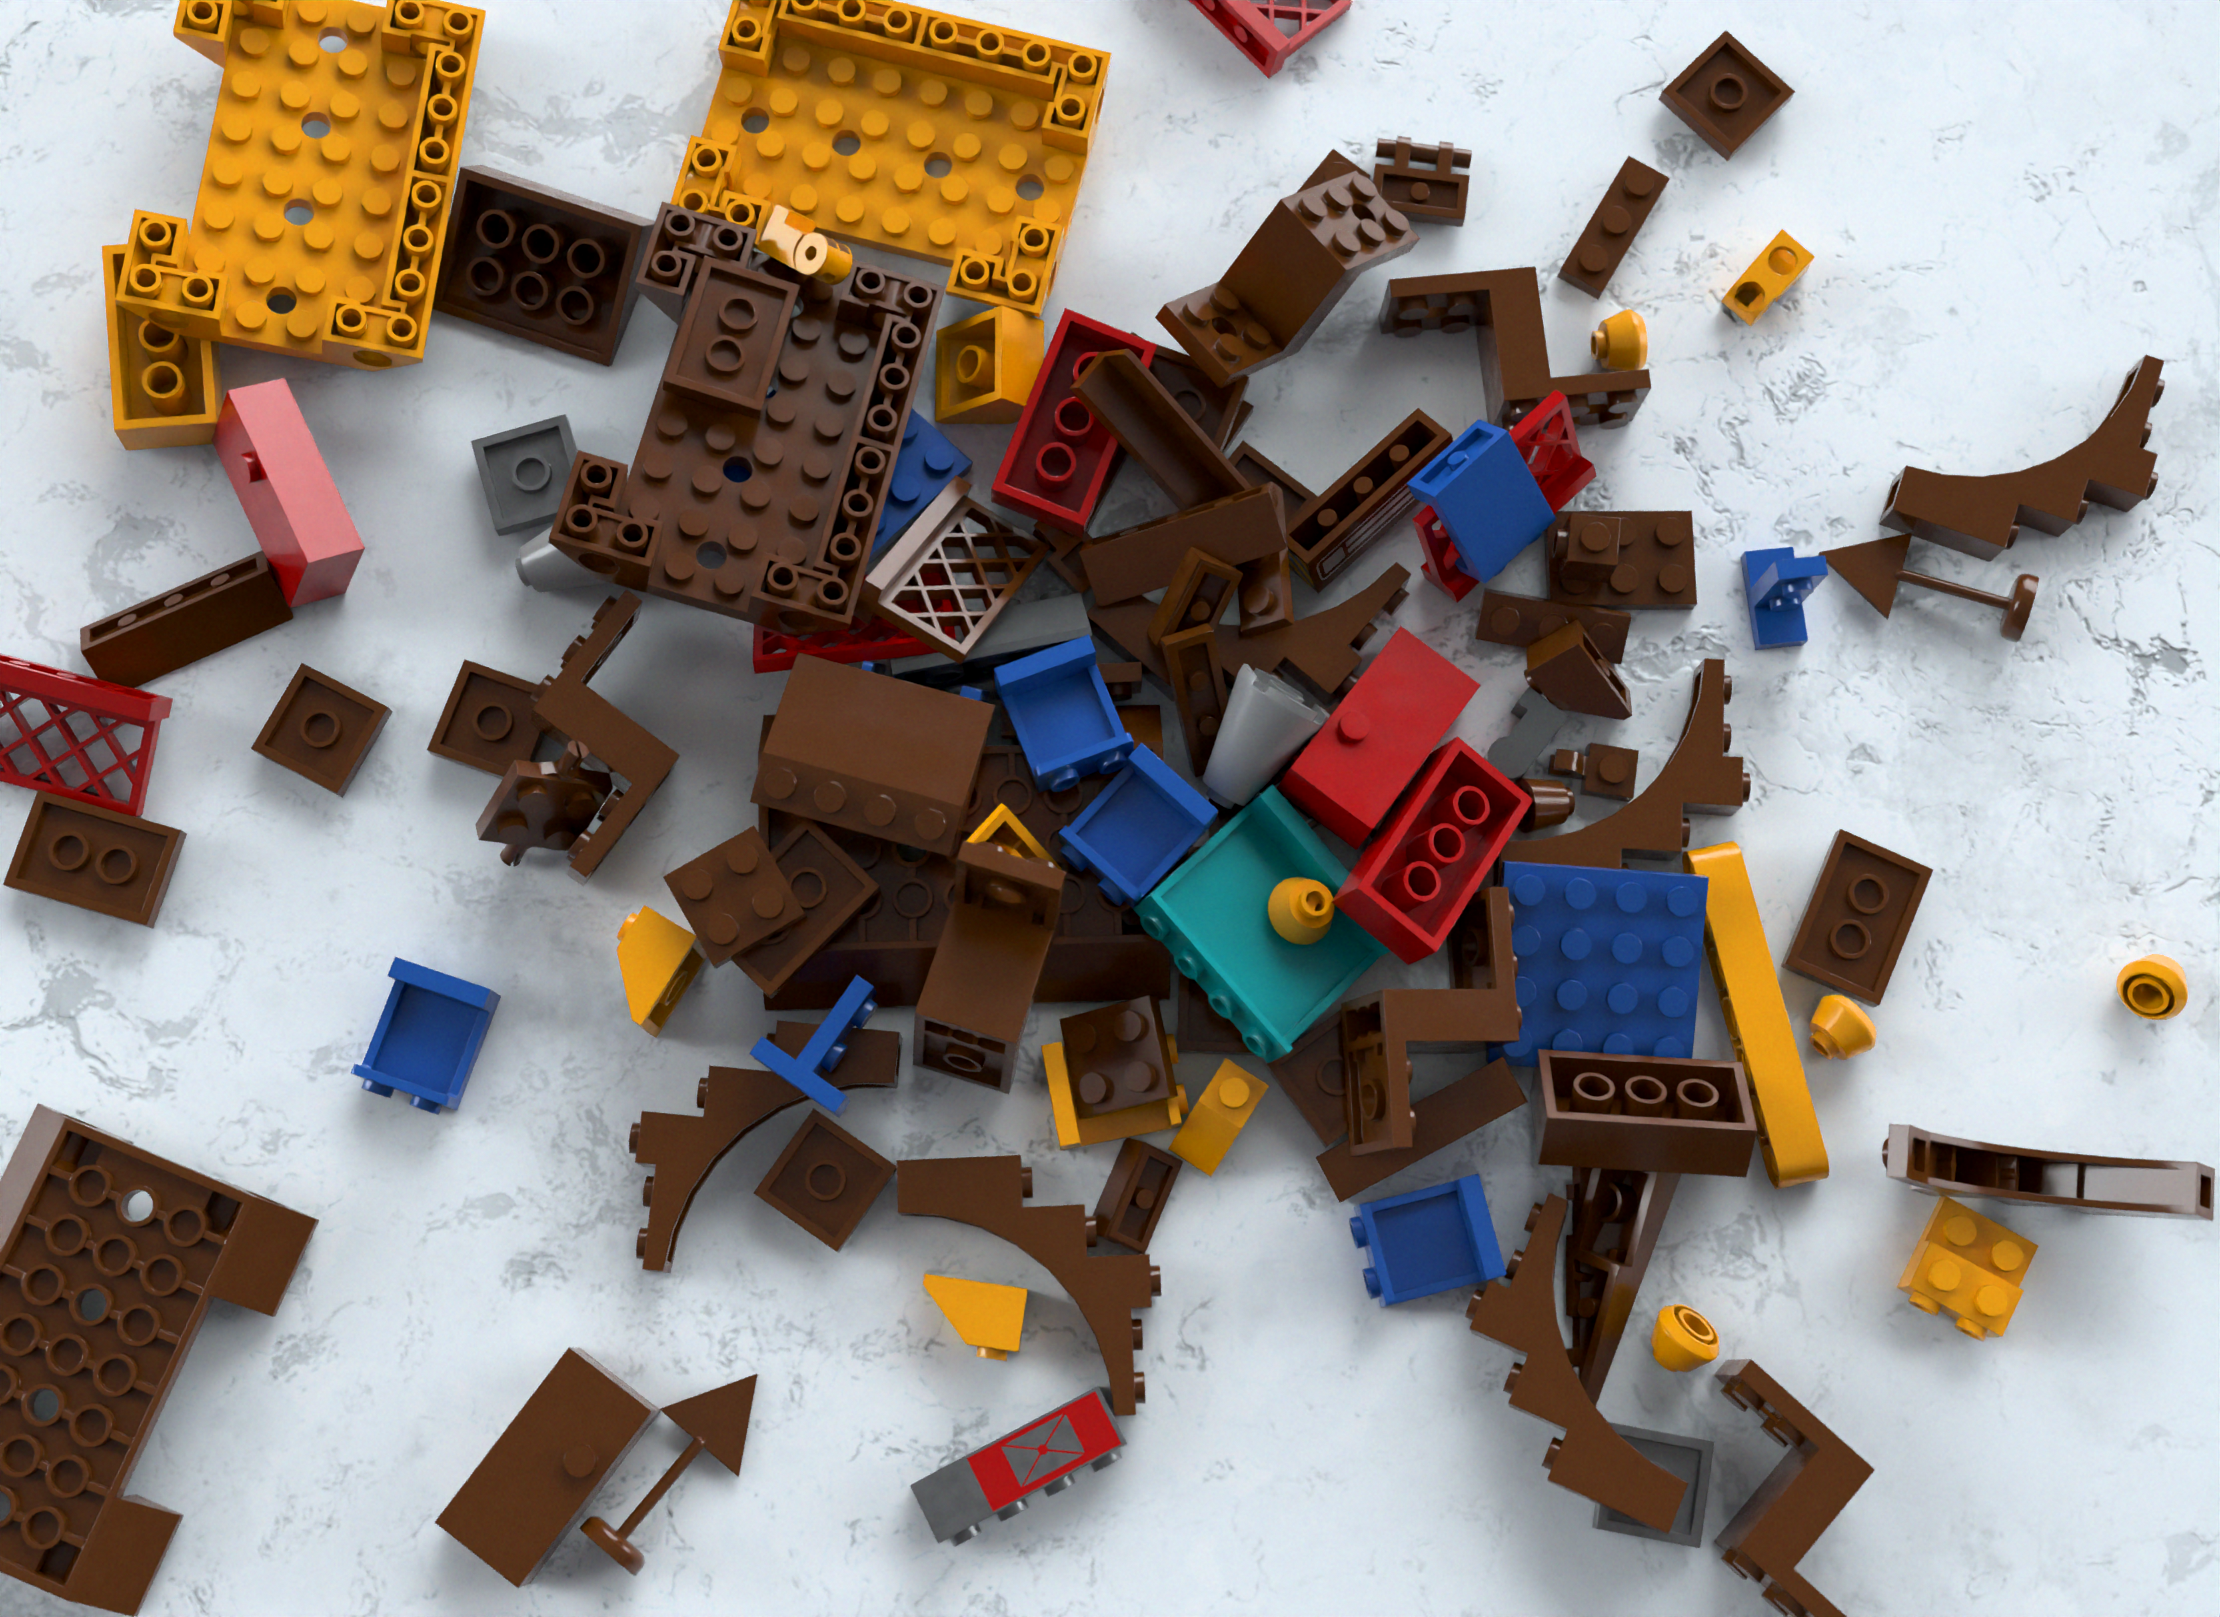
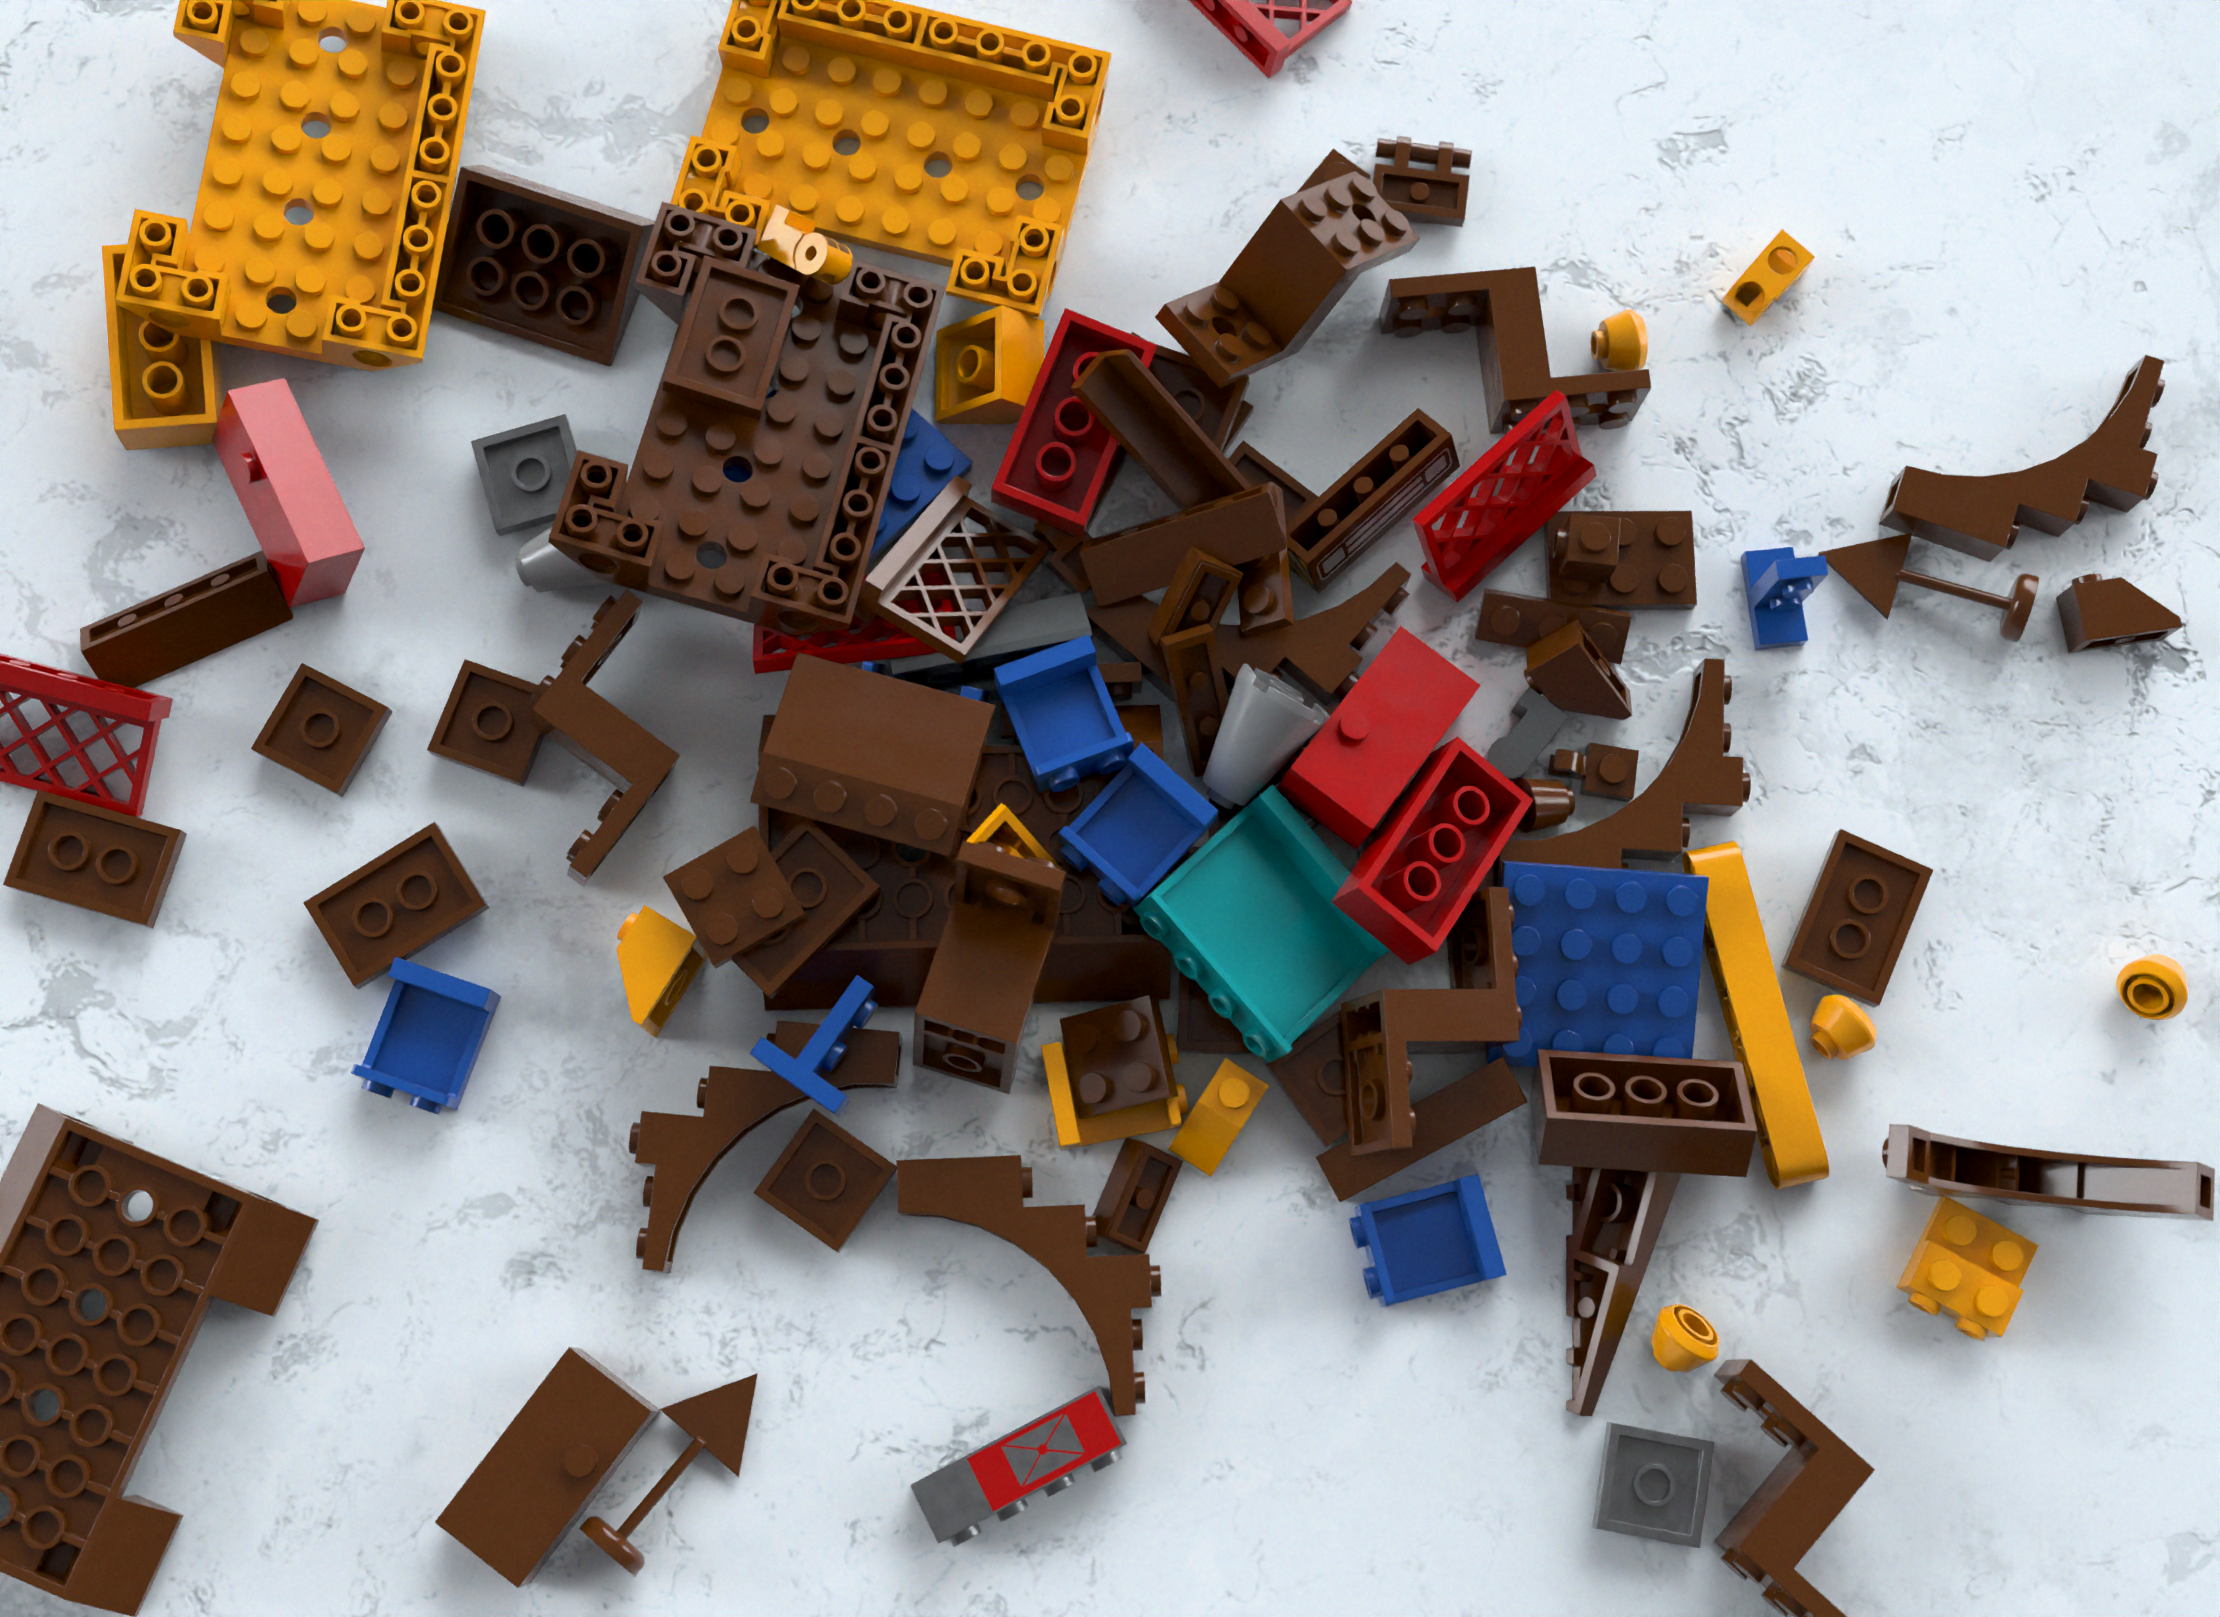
(396, 905): none -> reddish brown plate
(543, 804): reddish brown plate -> none
(981, 1313): light orange slope -> none
(1301, 910): light orange cone -> none
(1484, 499): blue panel -> none
(1592, 1455): reddish brown arch -> none
(1613, 227): reddish brown plate -> none
(1726, 95): reddish brown plate -> none
(2111, 614): none -> reddish brown slope

